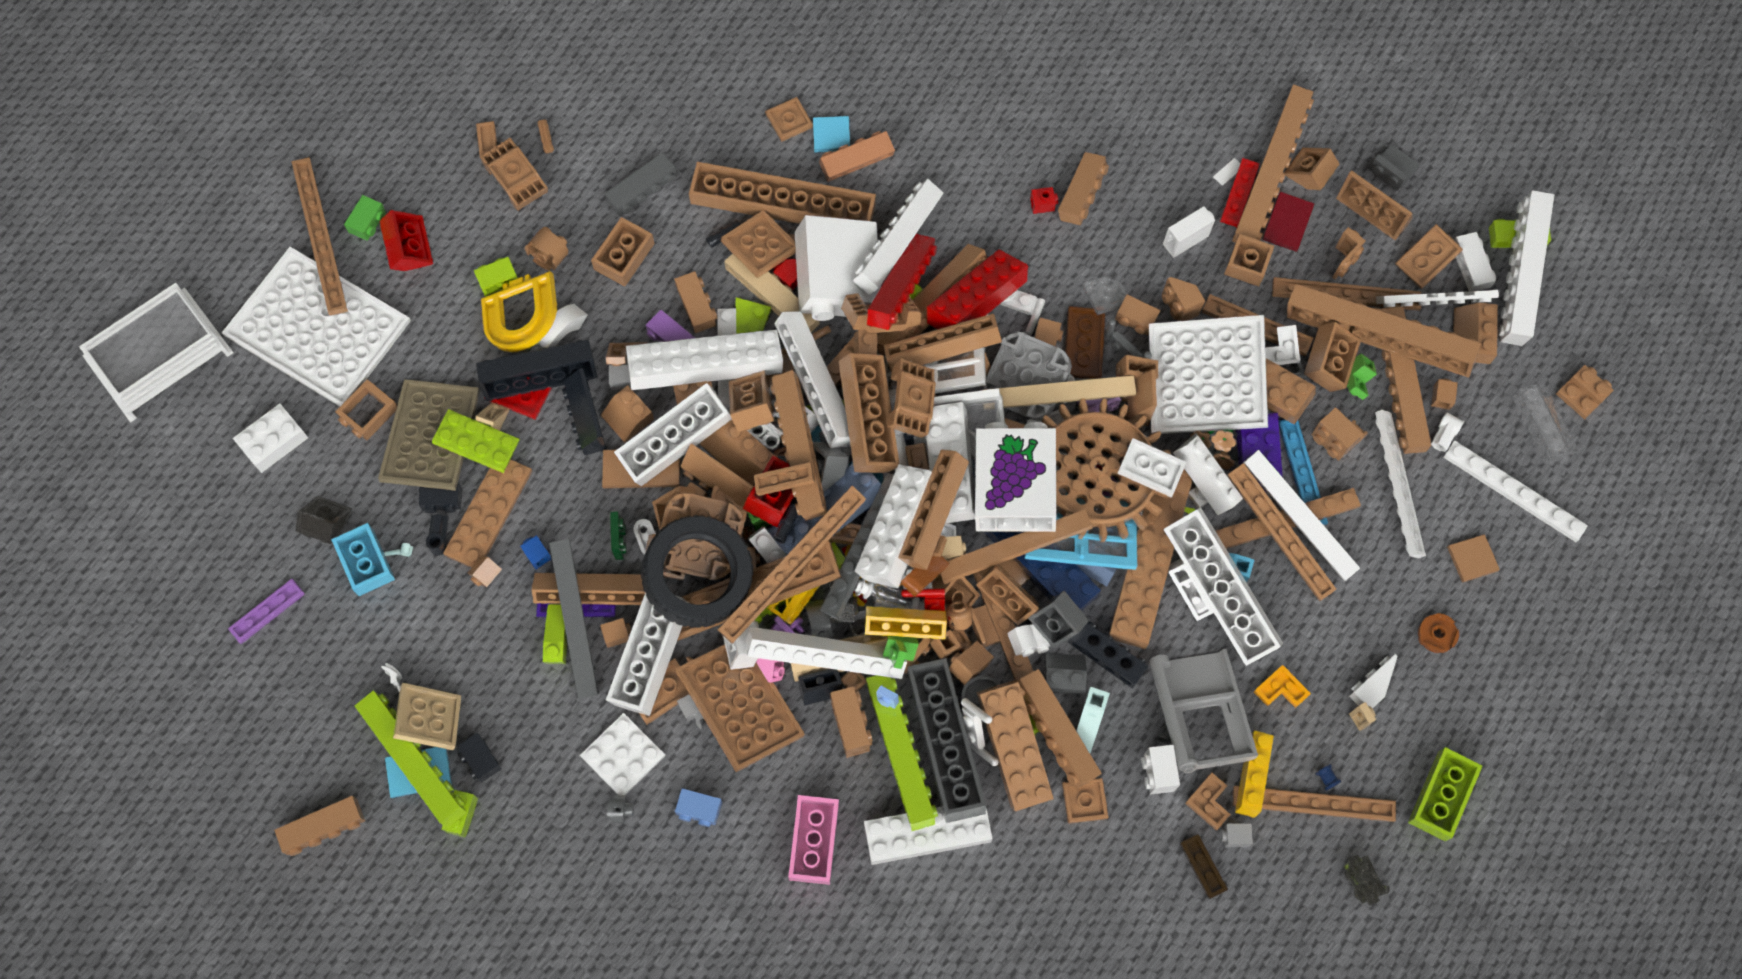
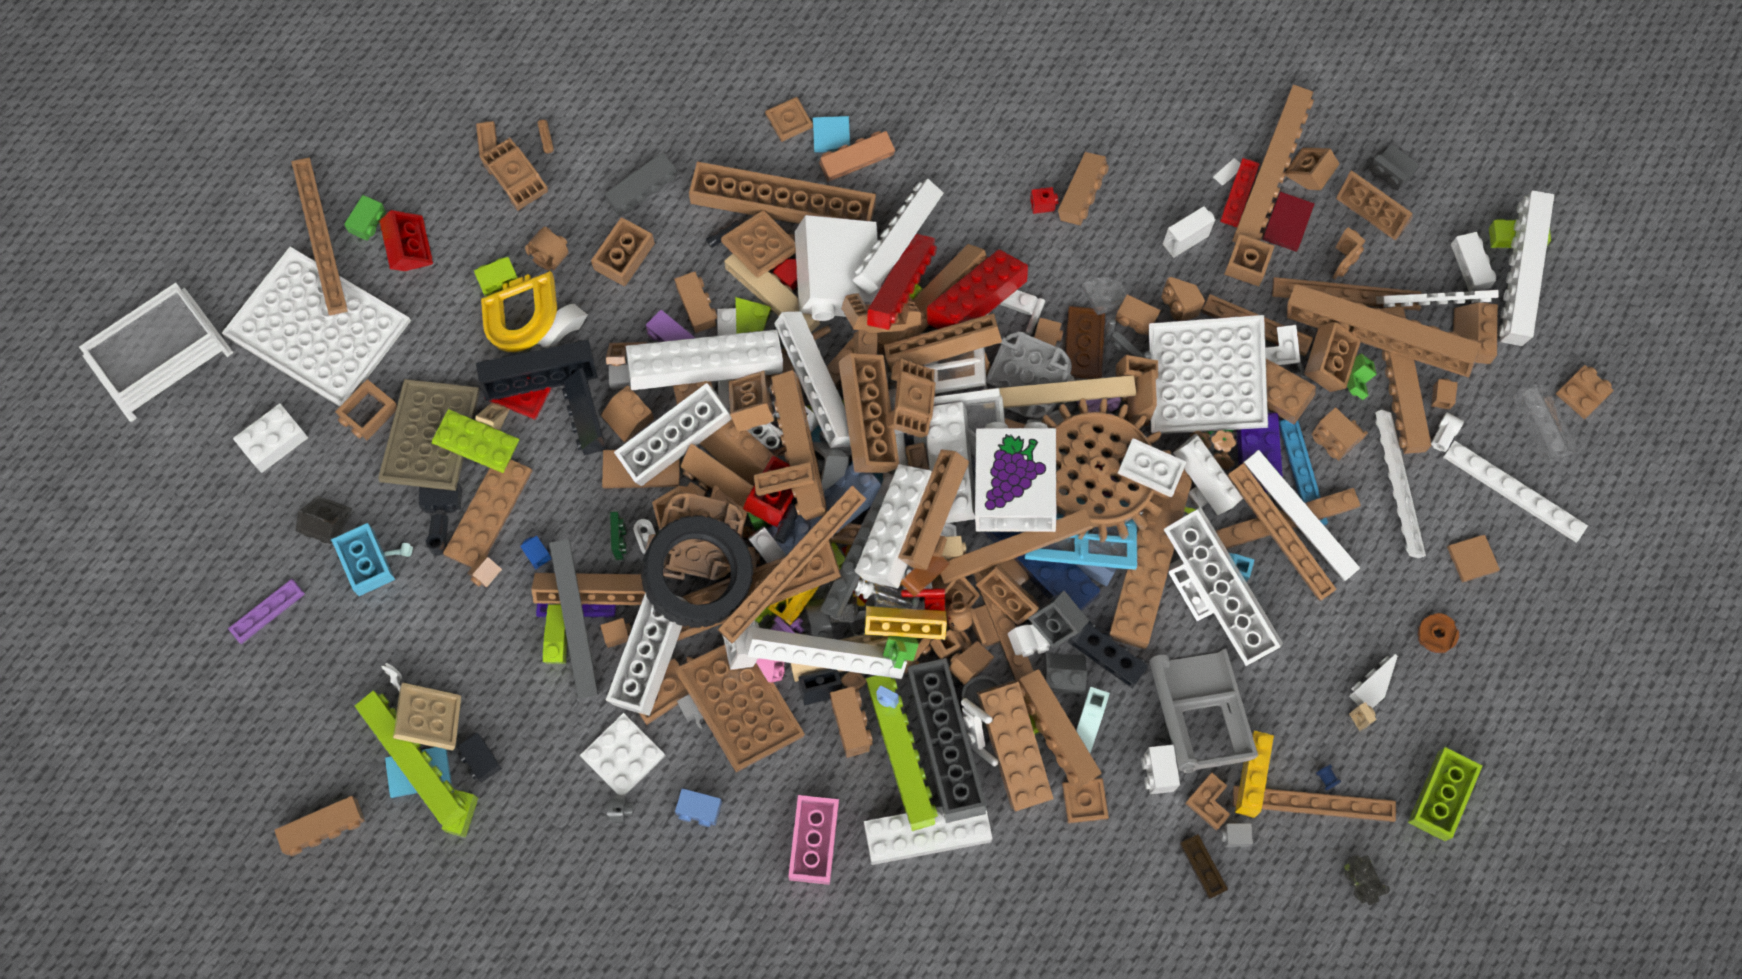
(1282, 683): light orange plate -> none
(1428, 256): medium nougat tile -> none

